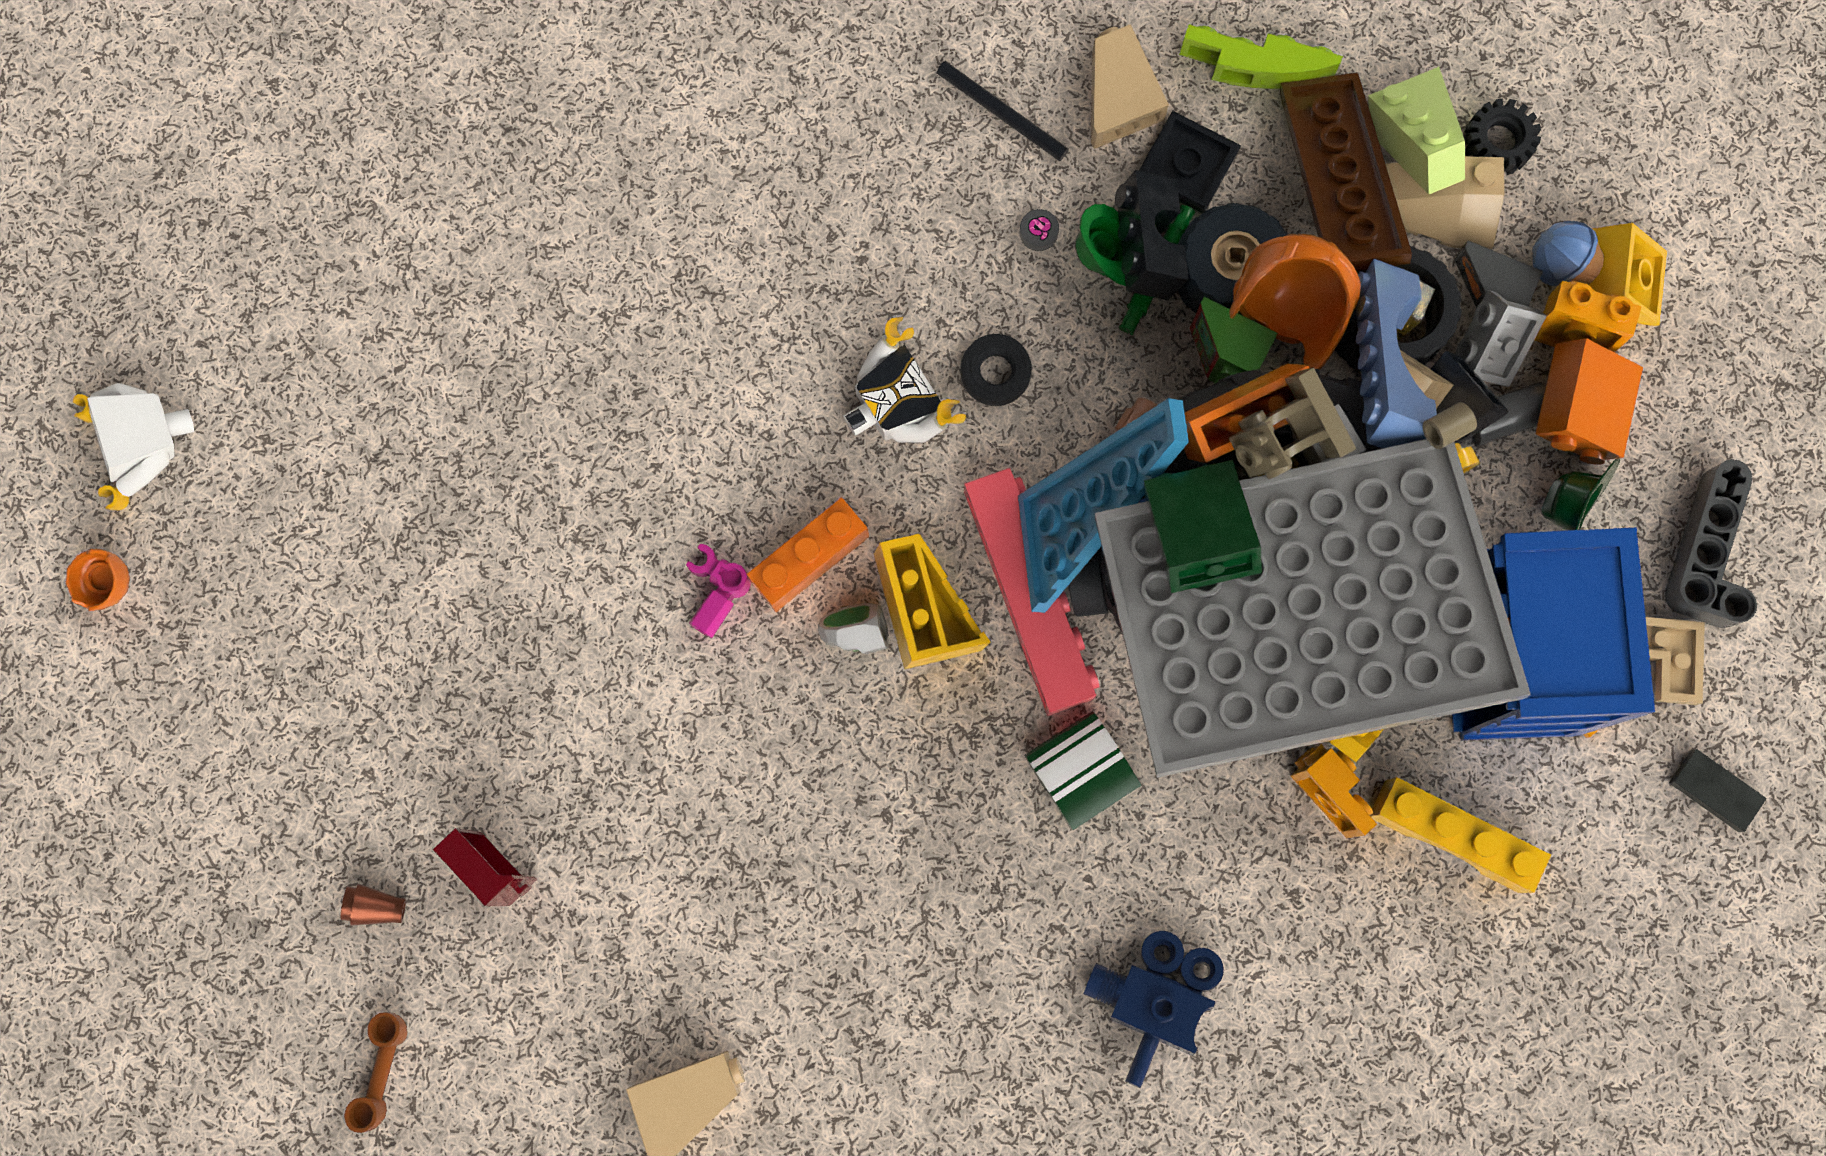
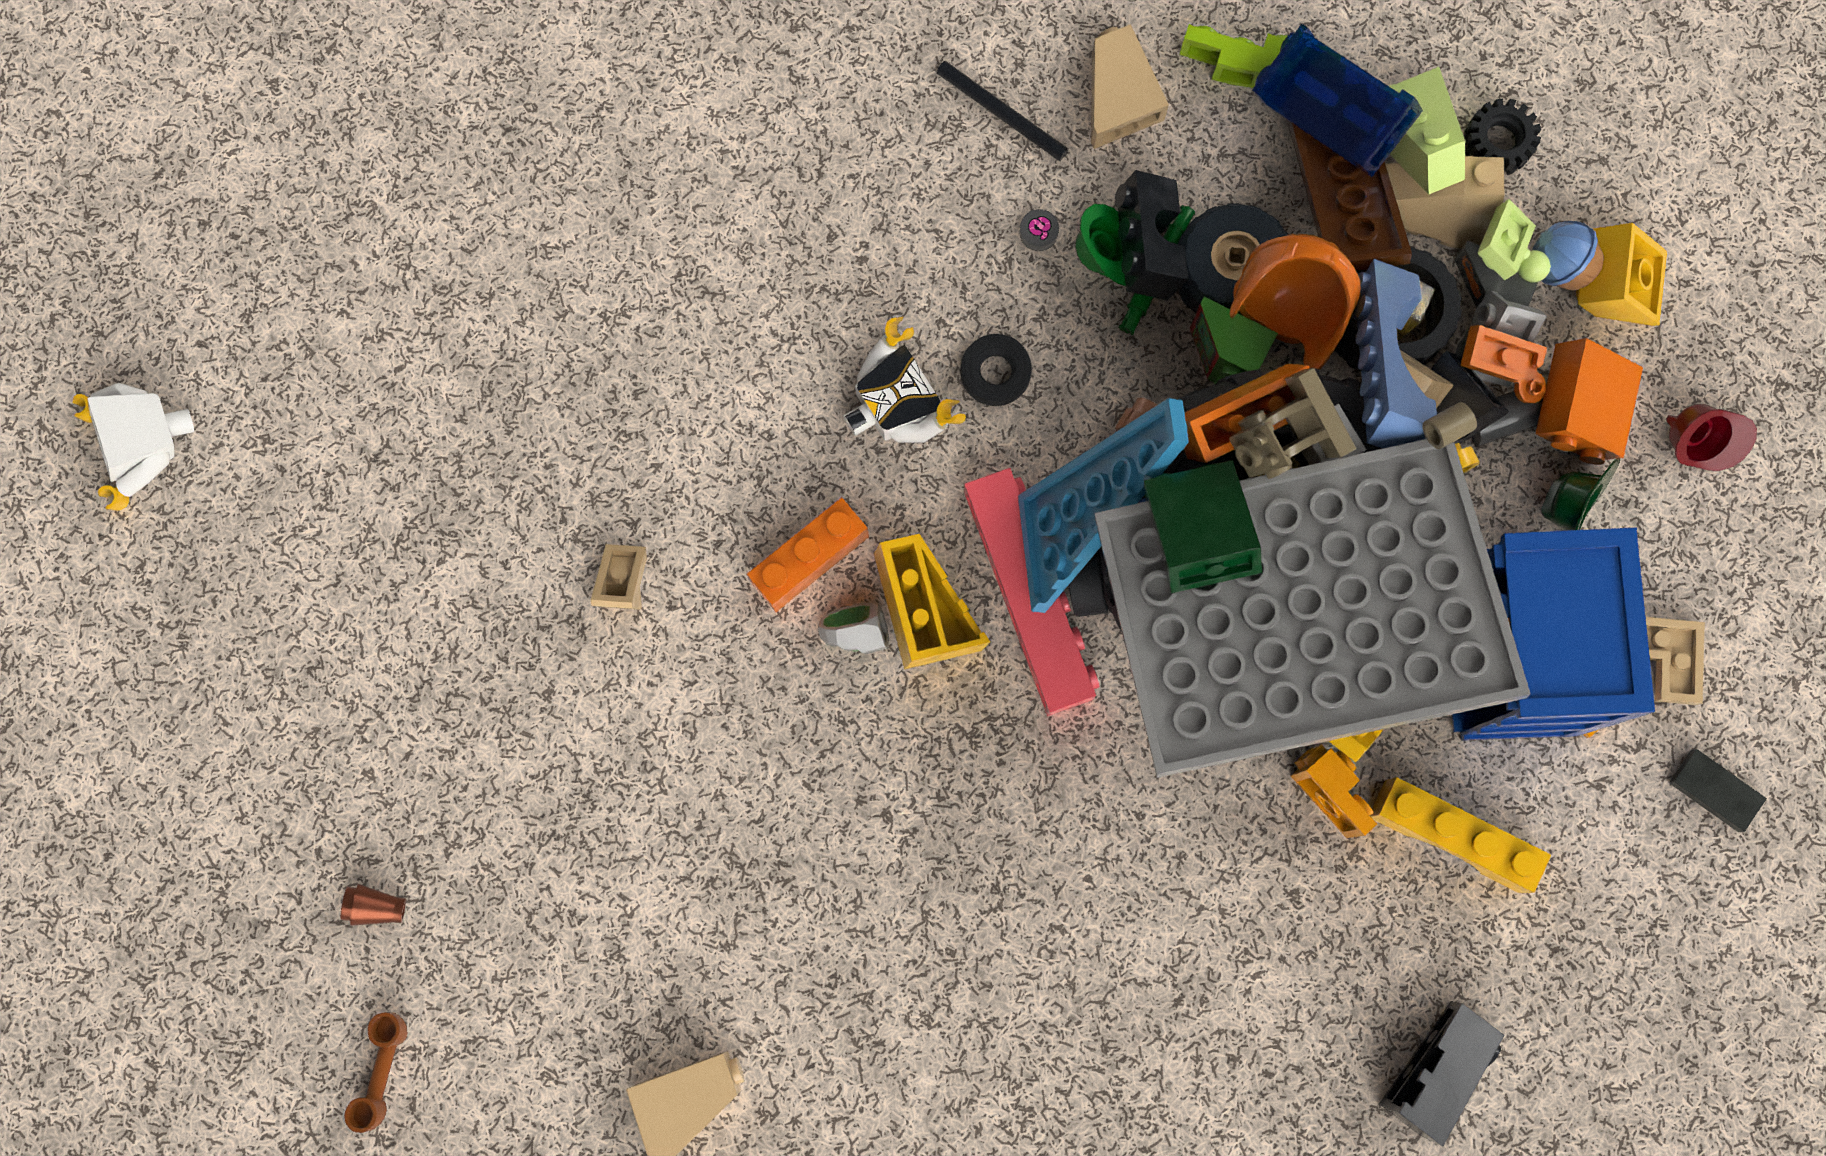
(97, 579): orange hair -> none
(483, 868): dark red container -> none
(620, 577): none -> tan slope
(730, 583): dark pink bar -> none
(1082, 770): slope -> none
(1155, 1003): dark blue piece -> none
(1193, 158): black tile -> none
(1336, 101): none -> clear blue panel
(1443, 1073): none -> wedge
(1507, 242): none -> yellowish green plate
(1507, 359): none -> orange hinge
(1580, 312): light orange plate -> none
(1711, 437): none -> dark red piece
(1717, 544): dark grey beam -> none

